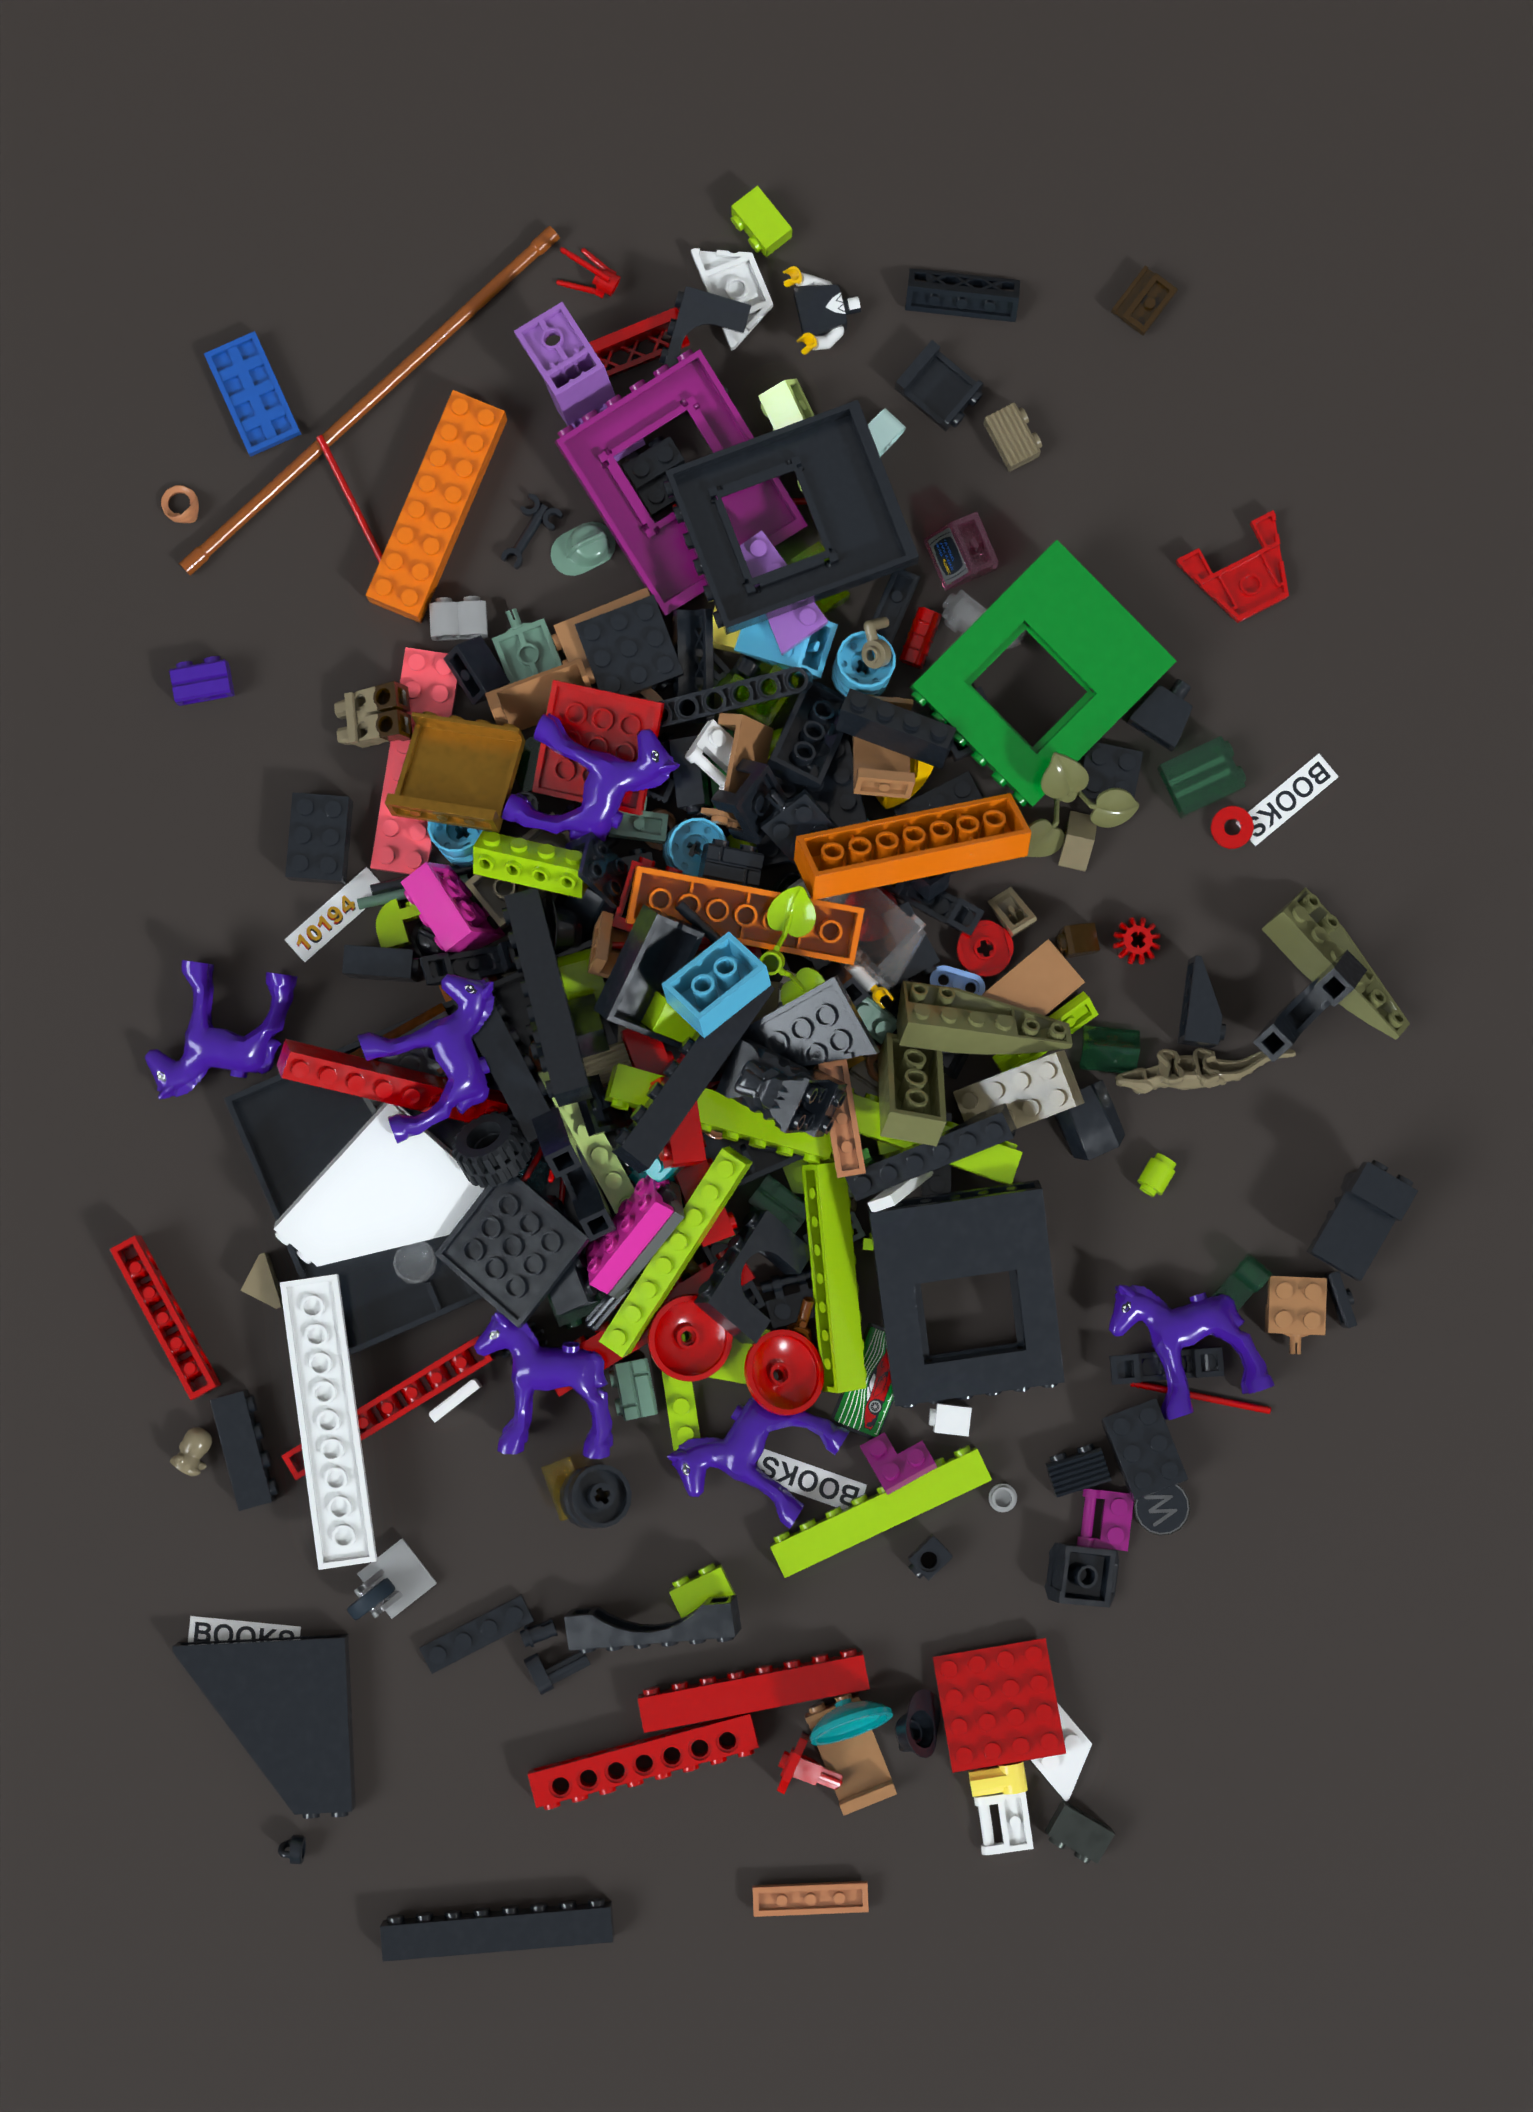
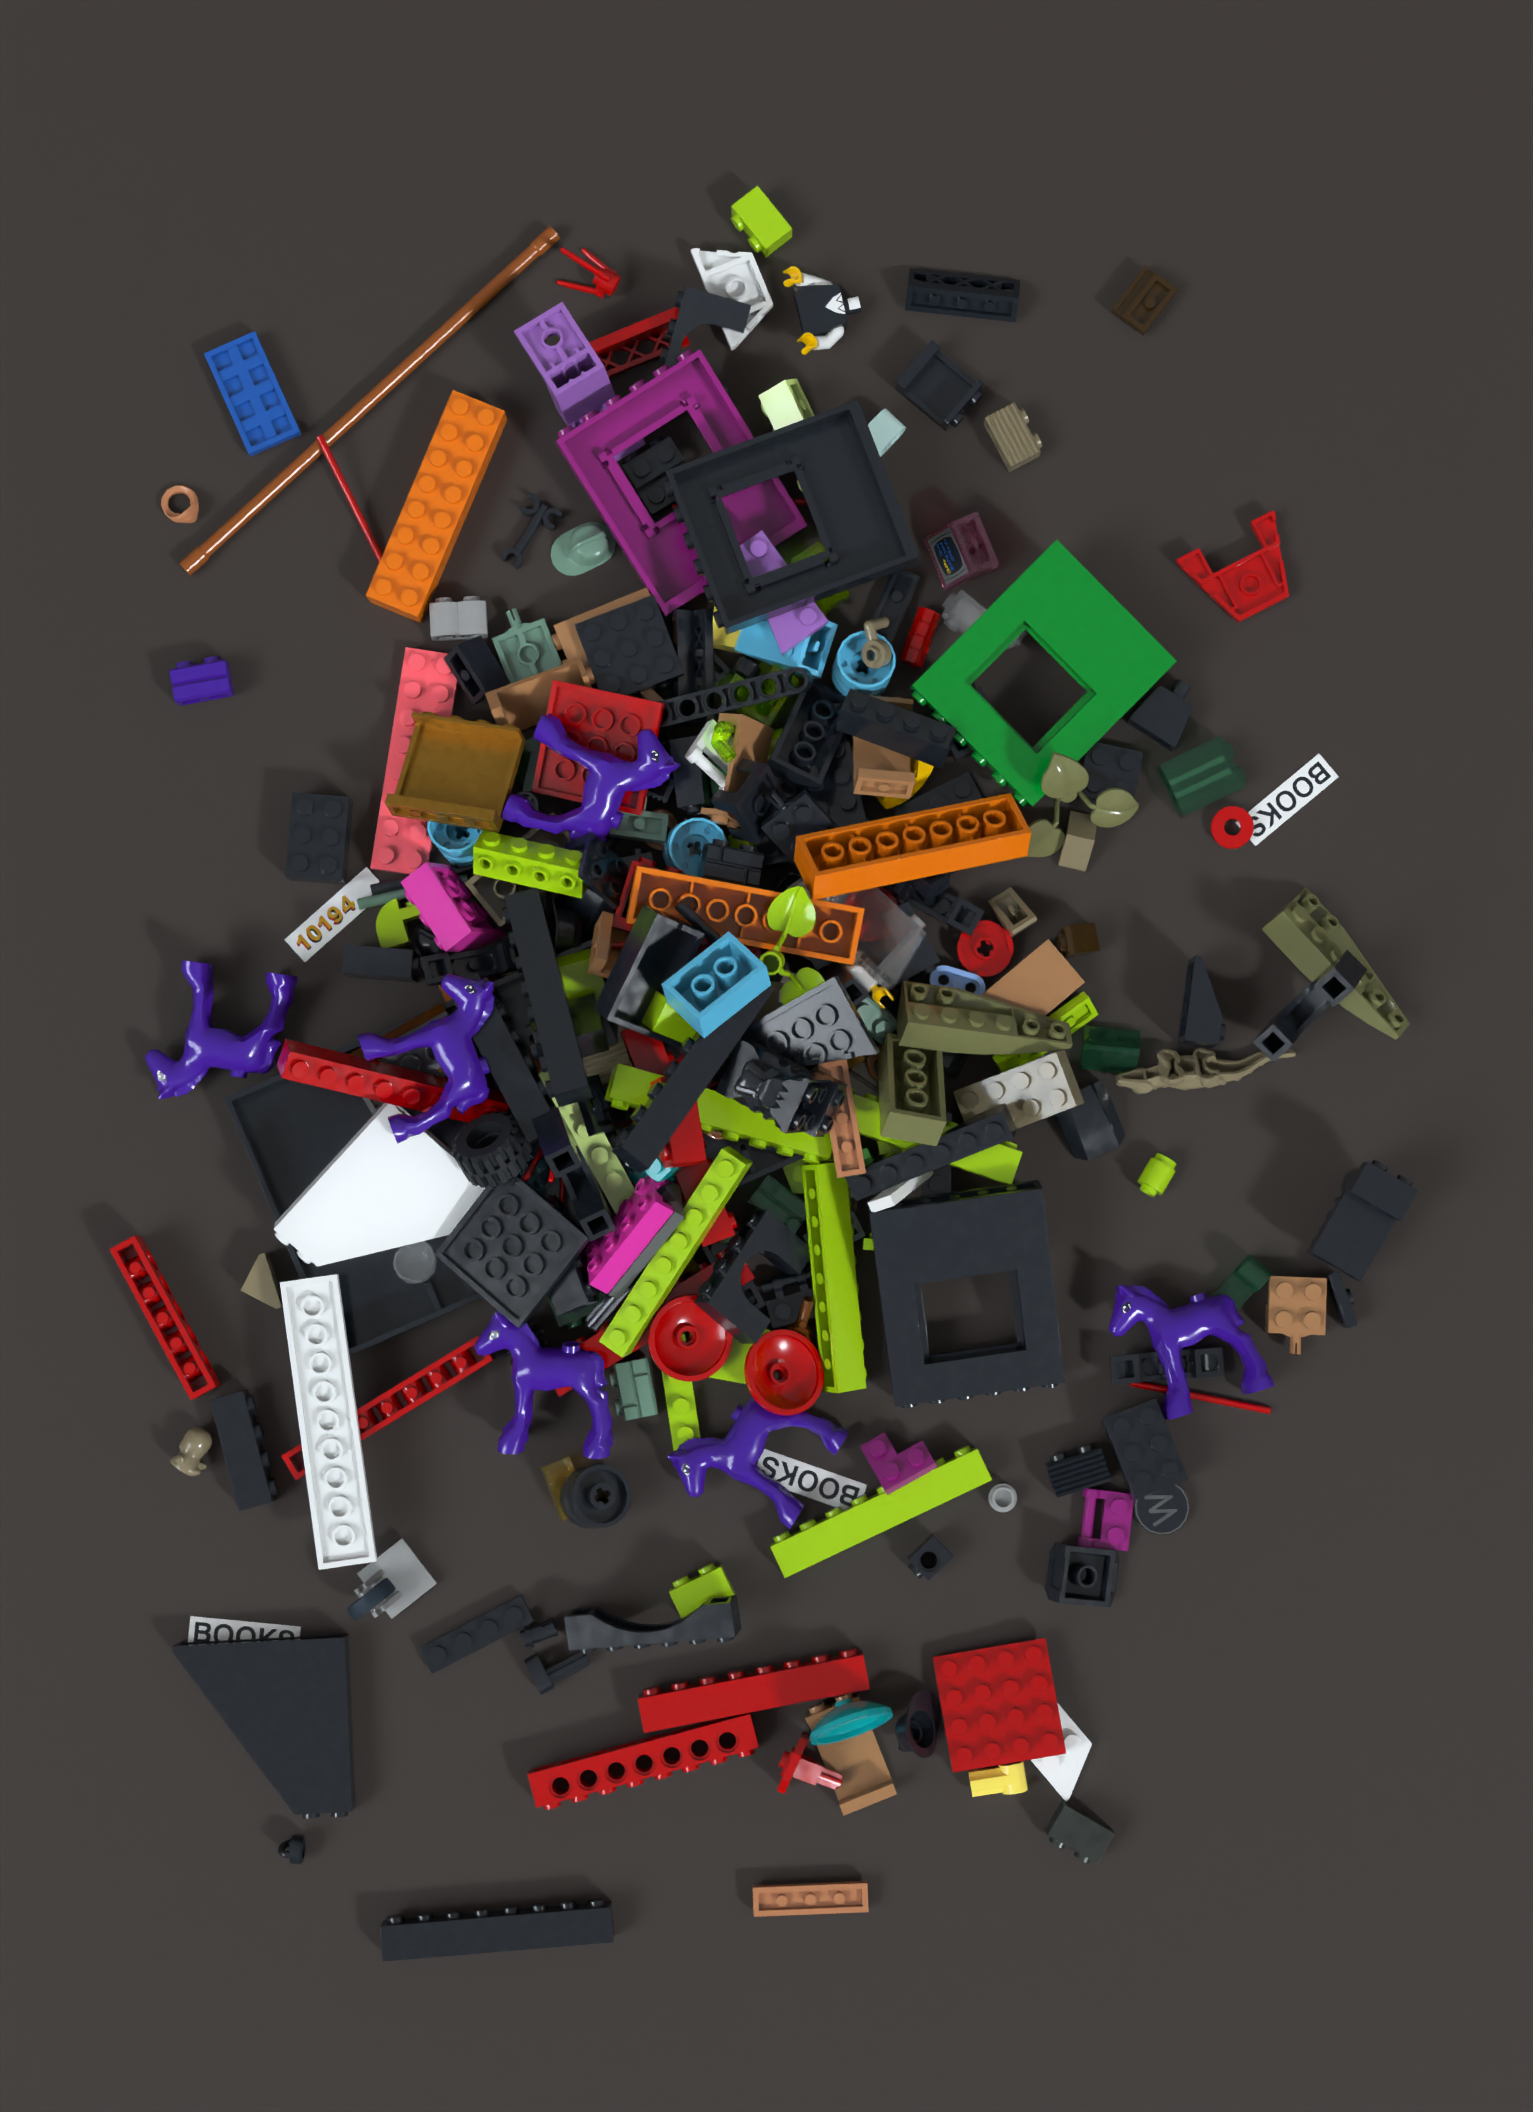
(375, 715): hips -> none
(455, 1399): white tile -> none
(719, 740): none -> clear neon green arm
(868, 1408): sticker -> none
(950, 1419): white brick -> none
(1013, 1821): white plate -> none
(1146, 941): red gear -> none

